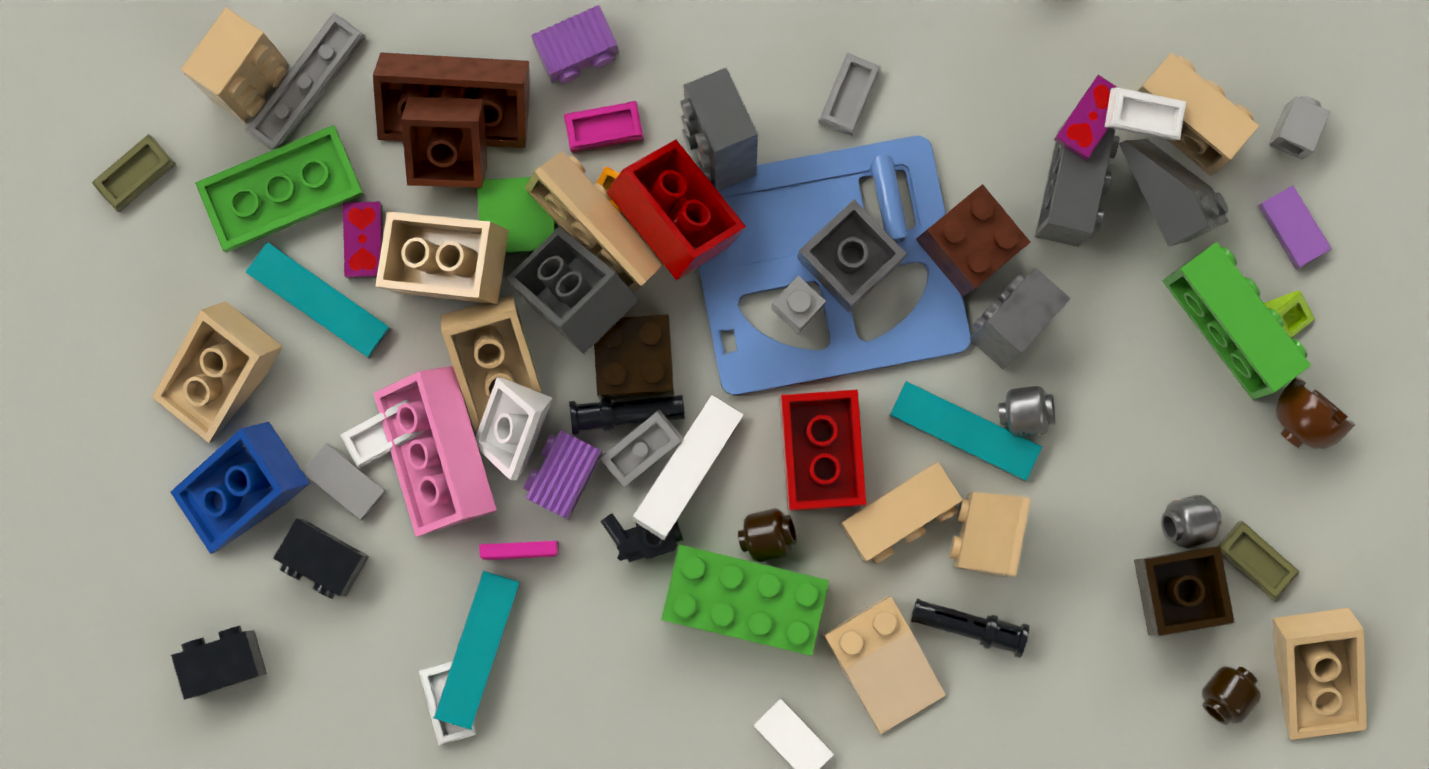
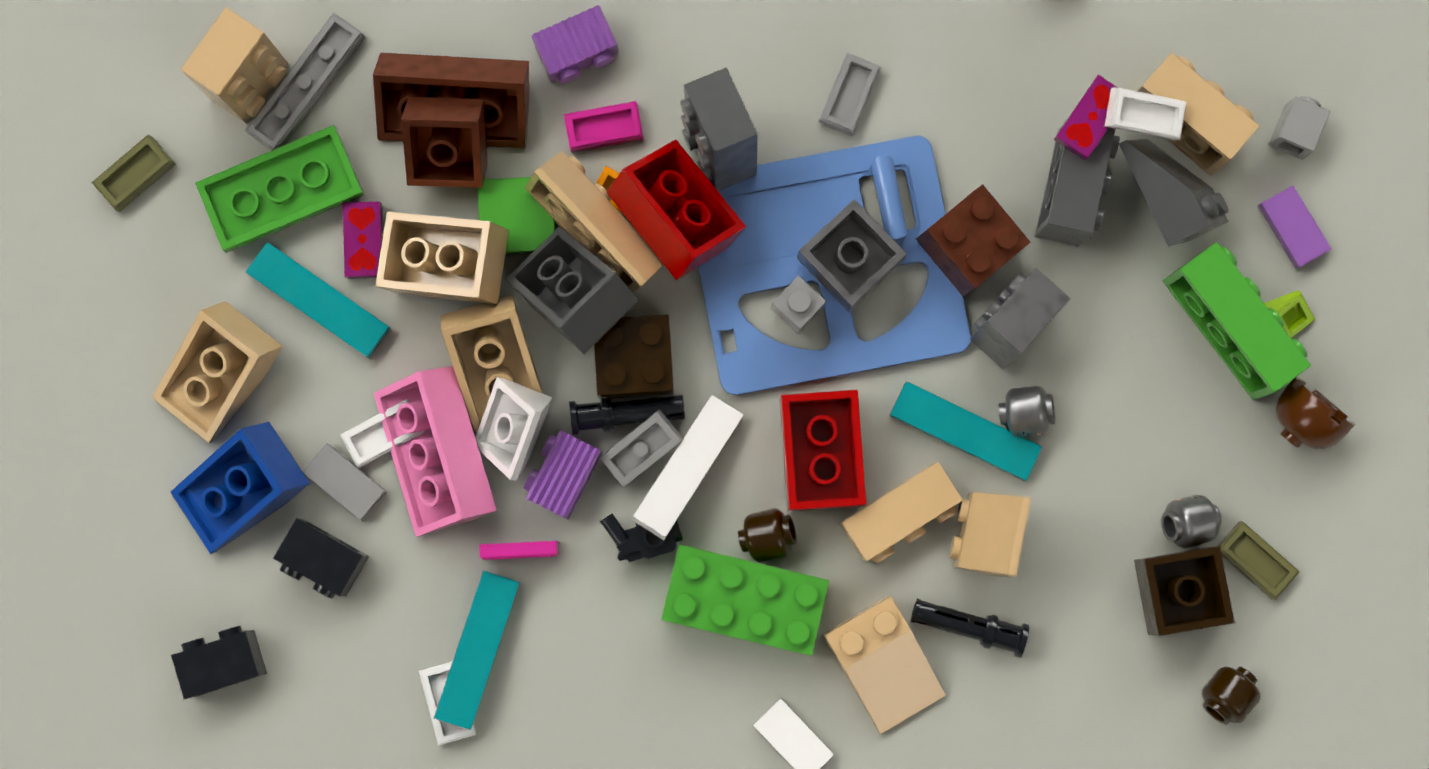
(1321, 672): tan slope -> none

